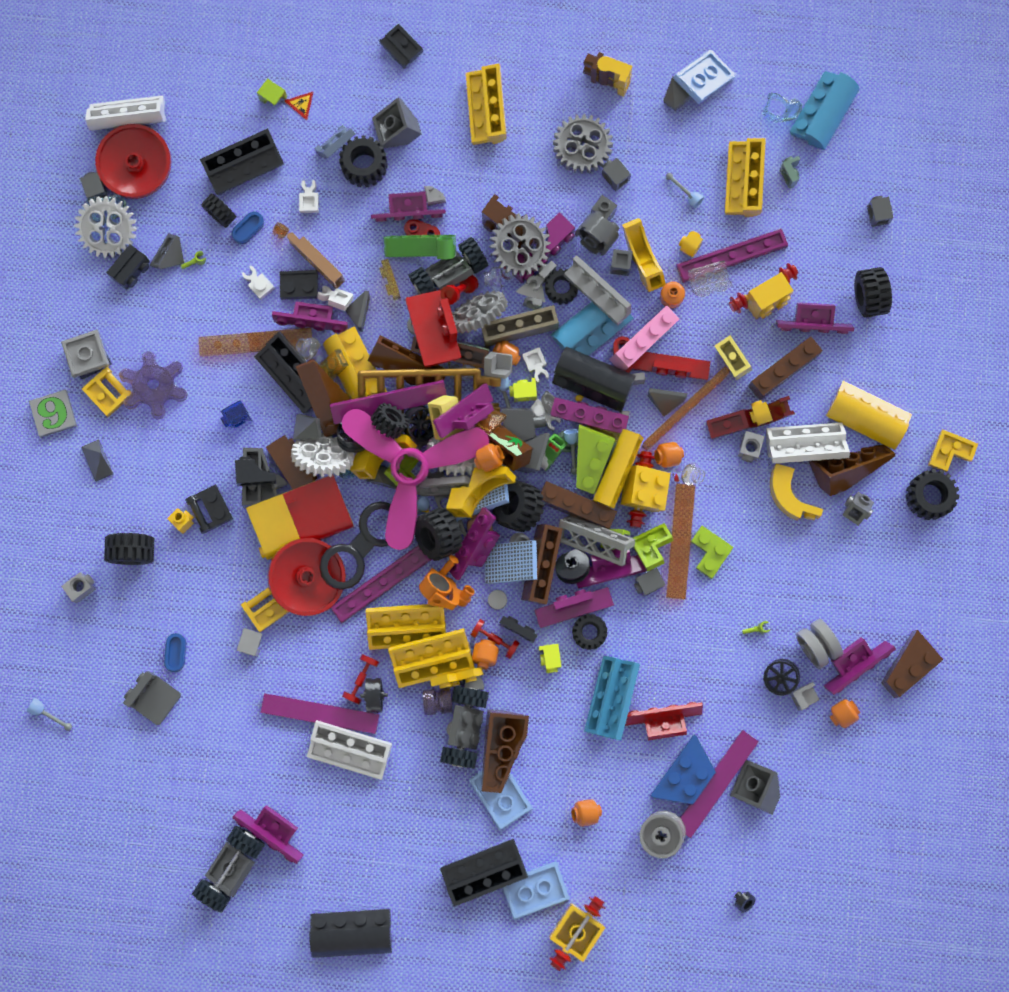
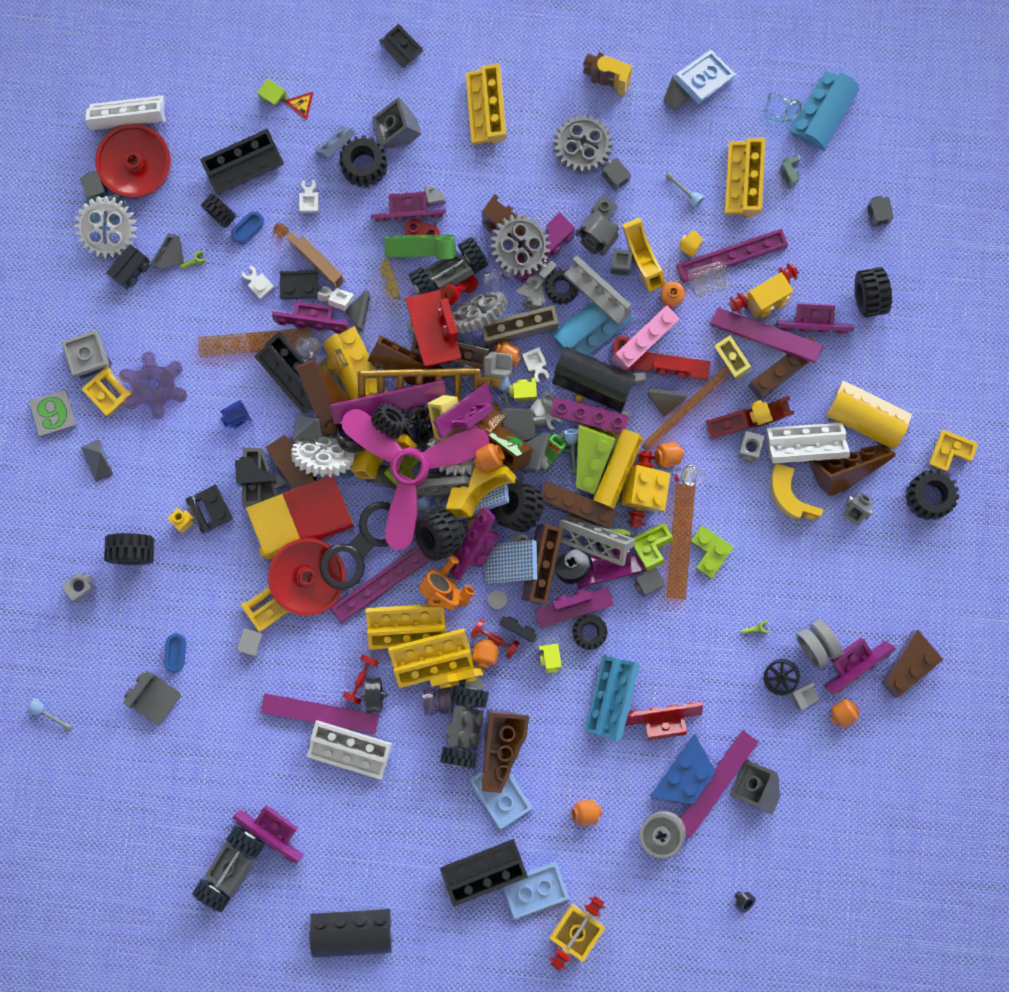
(766, 335): none -> magenta tile

